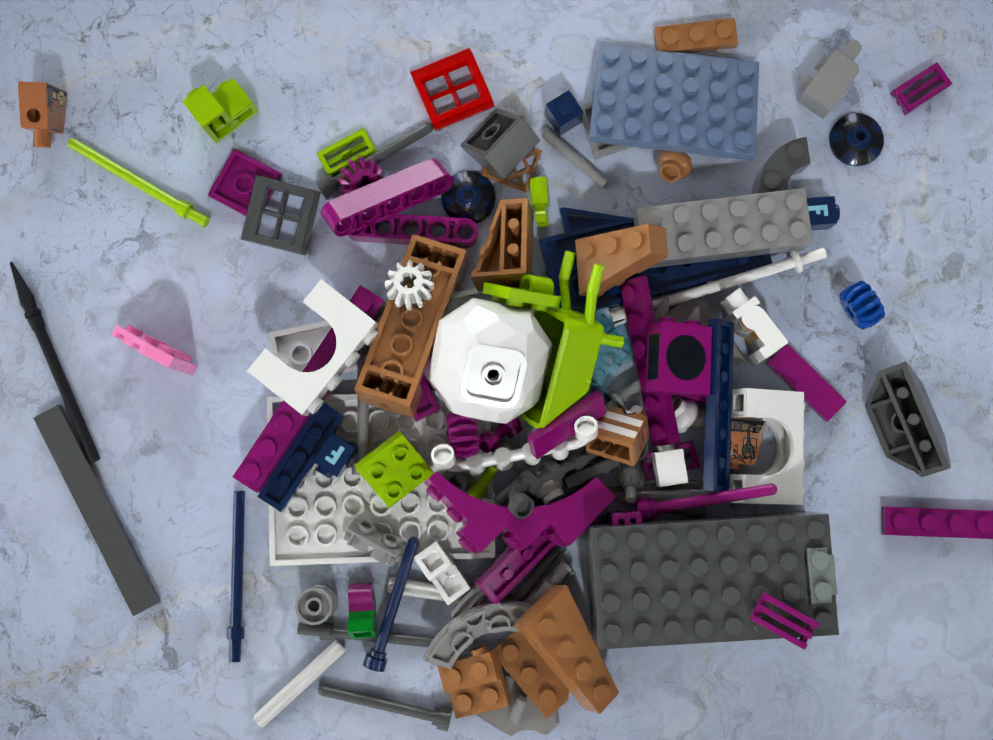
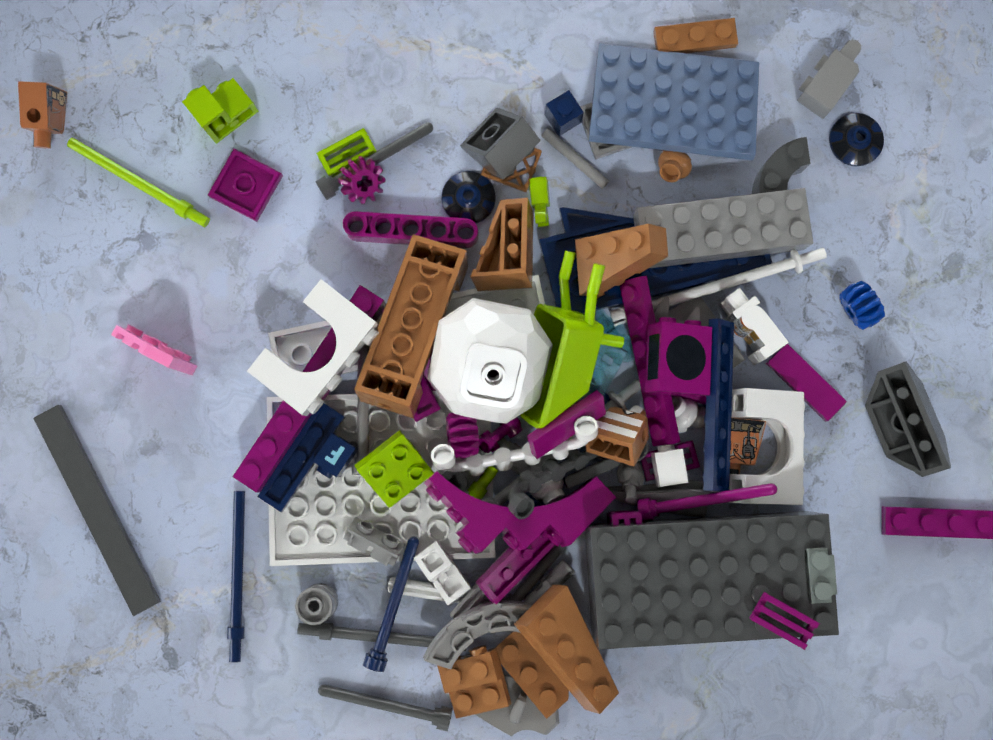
(37, 325): black piece -> none
(256, 210): dark grey piece -> none
(299, 683): white axle -> none
(362, 611): leg -> none
(386, 197): magenta beam -> none
(412, 275): white gear -> none
(461, 111): red piece -> none
(533, 292): lime plate -> none
(823, 212): dark blue brick -> none
(903, 100): magenta tile -> none

